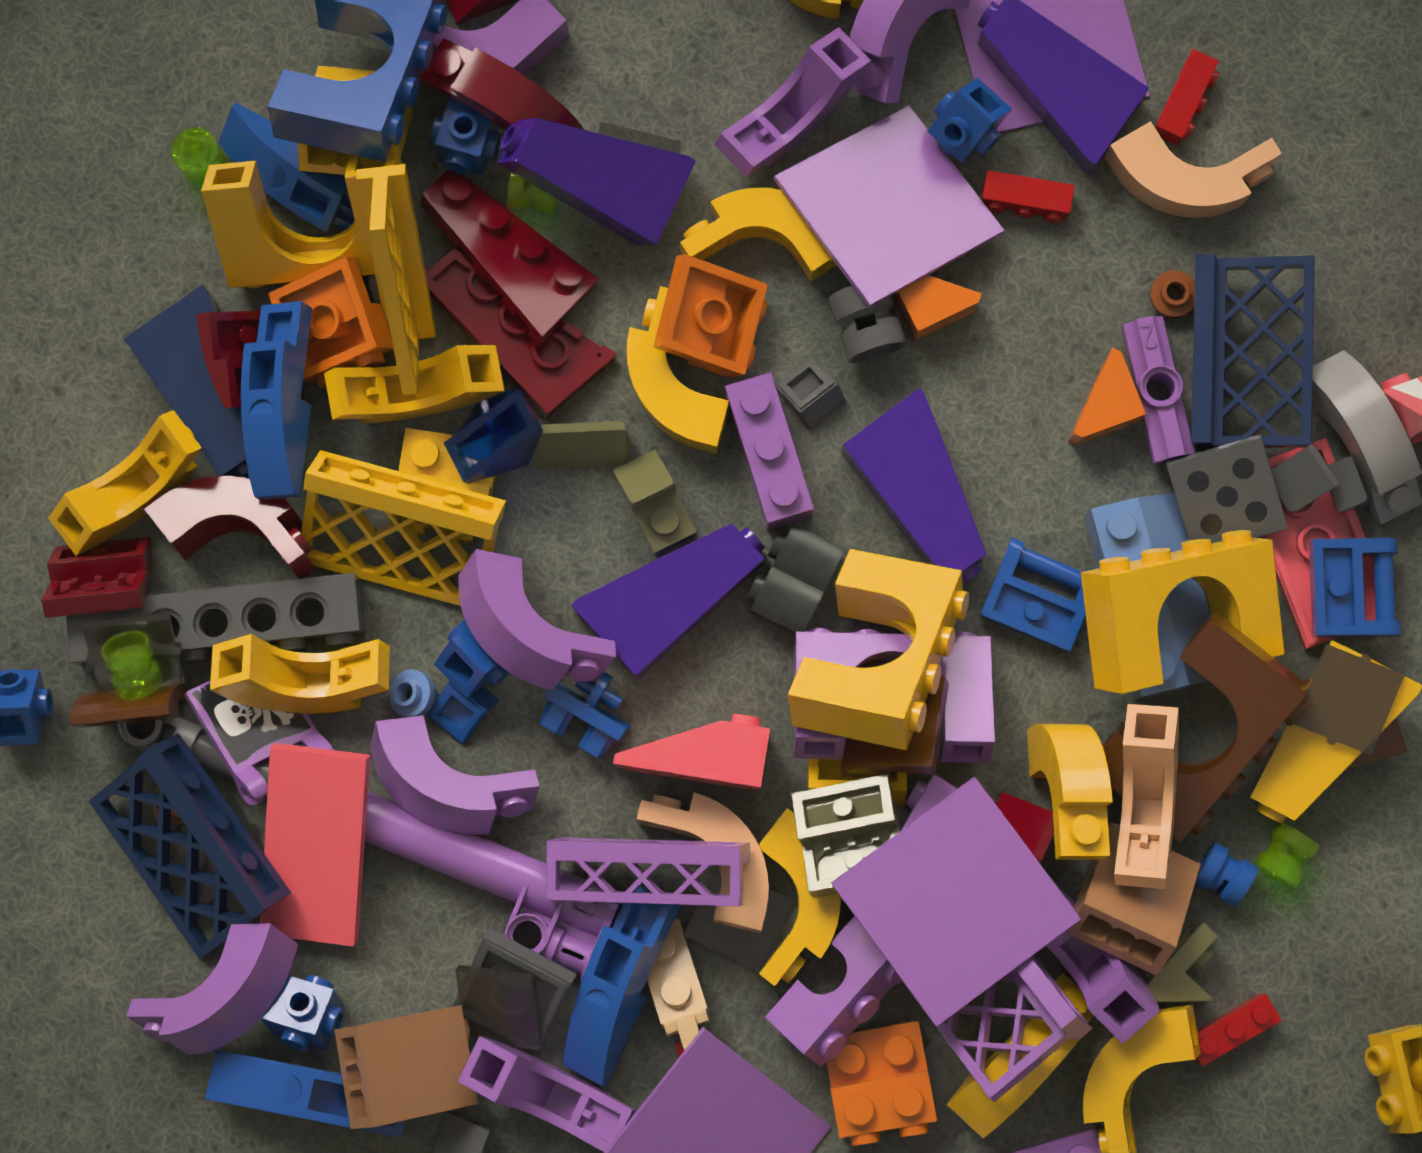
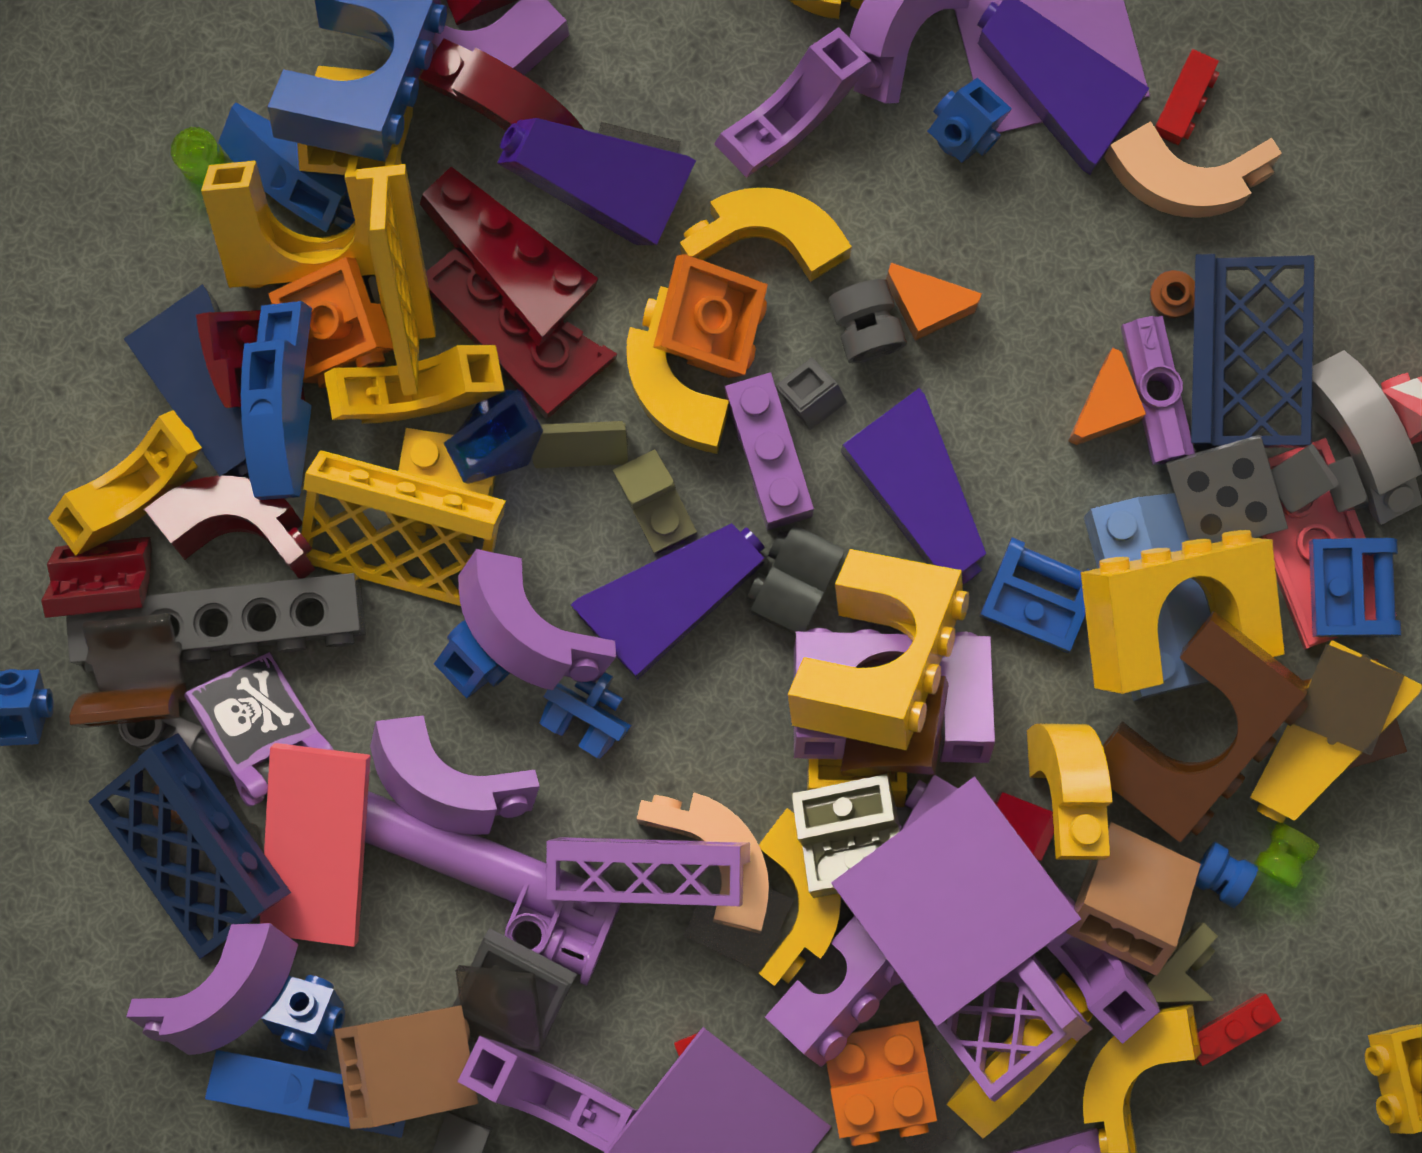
(135, 672): clear neon green wheel -> none
(297, 682): yellow arch -> none
(422, 697): medium blue plate -> none
(461, 715): blue slope -> none
(465, 139): blue brick -> none
(524, 194): clear neon green wheel -> none
(612, 988): blue slope -> none
(677, 988): tan hinge -> none
(712, 754): coral slope -> none
(888, 206): piece -> none
(1027, 196): red piece -> none
(1148, 796): light nougat arch -> none

